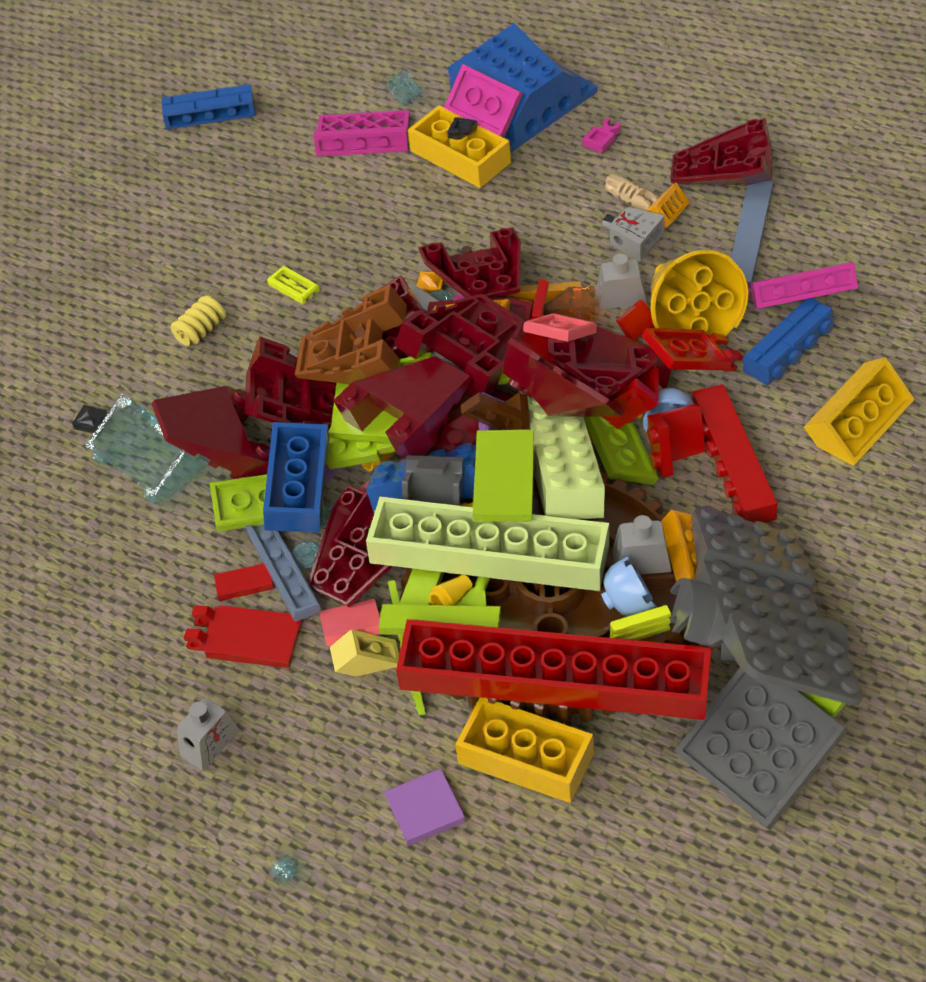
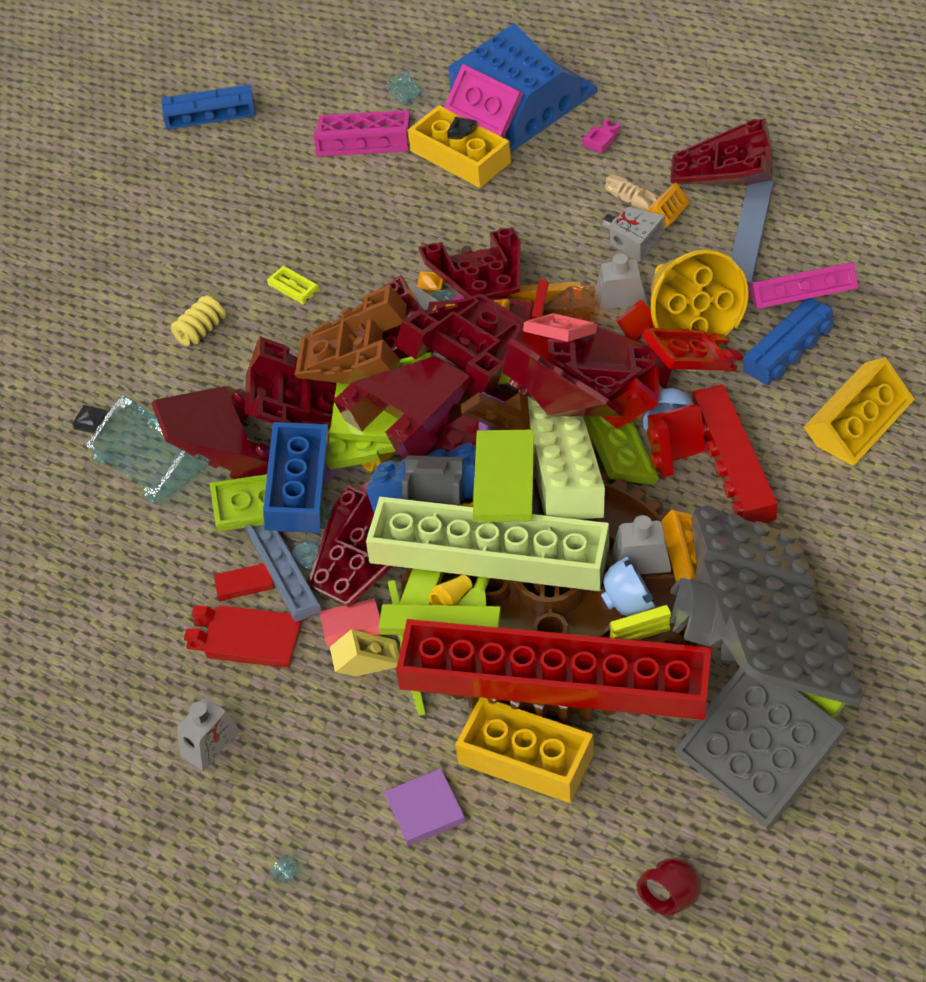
(678, 878): none -> dark red helmet

